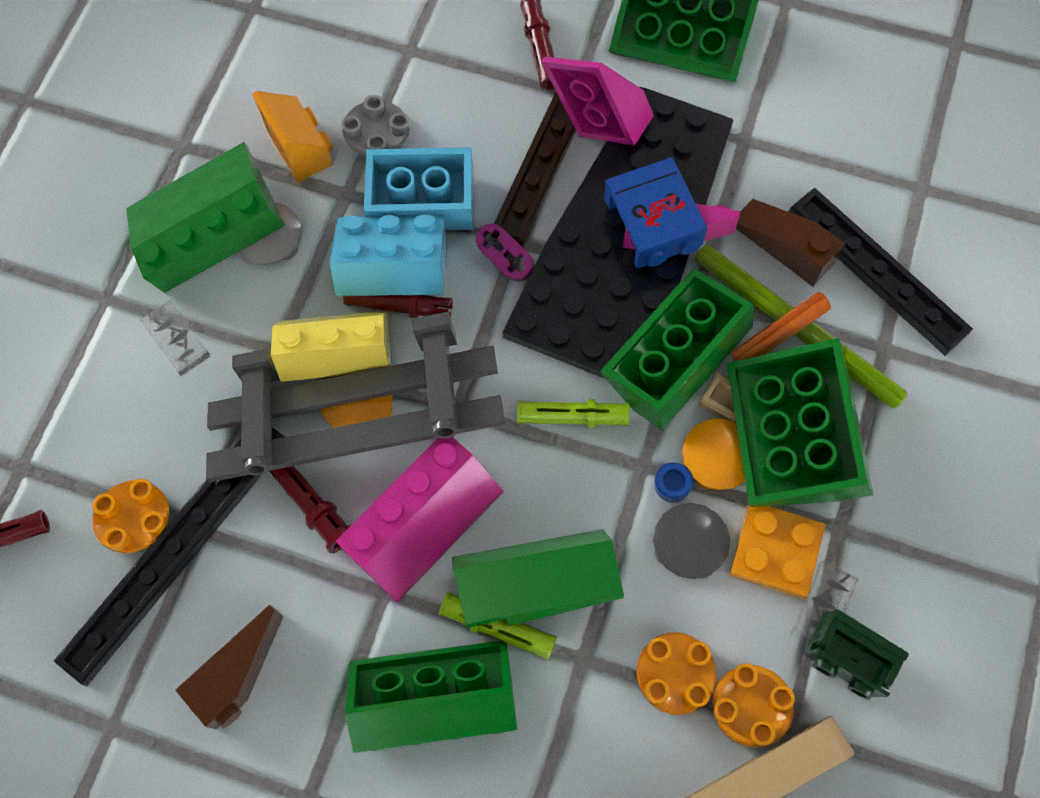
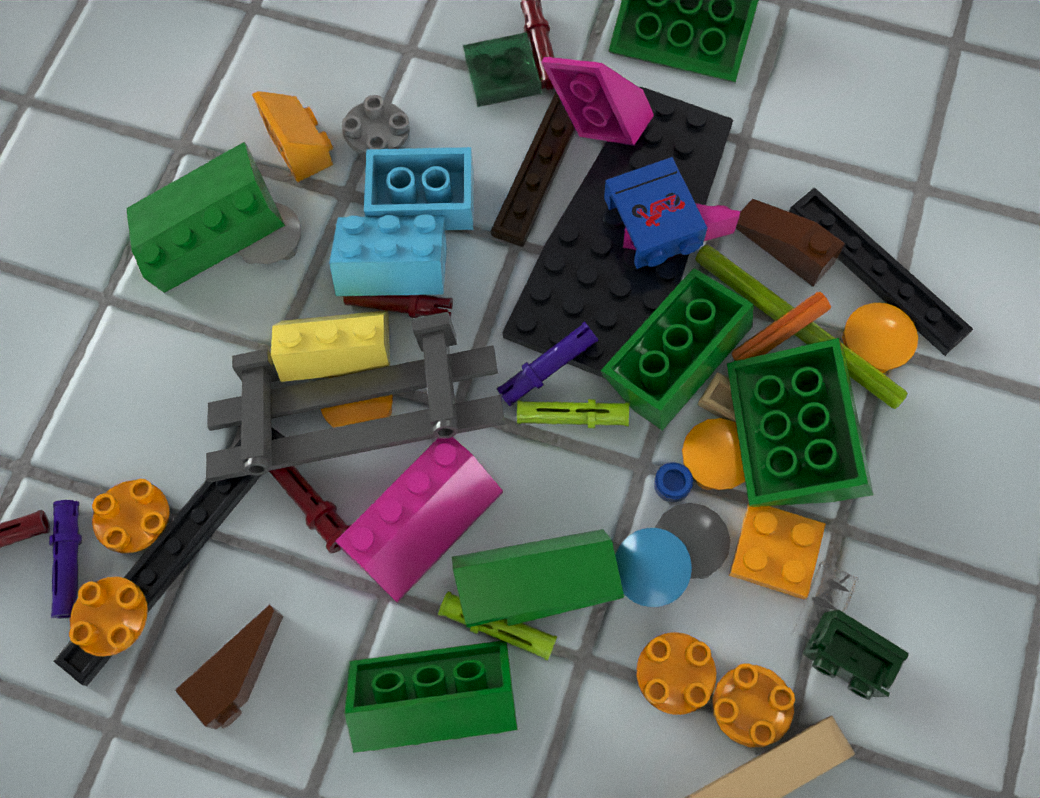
(65, 557): none -> dark purple pin
(108, 616): none -> light orange dish
(175, 338): clear tile -> none
(498, 258): magenta beam -> none
(502, 69): none -> clear green plate
(535, 373): none -> dark purple pin
(653, 567): none -> dark azure dish
(881, 335): none -> light orange dish

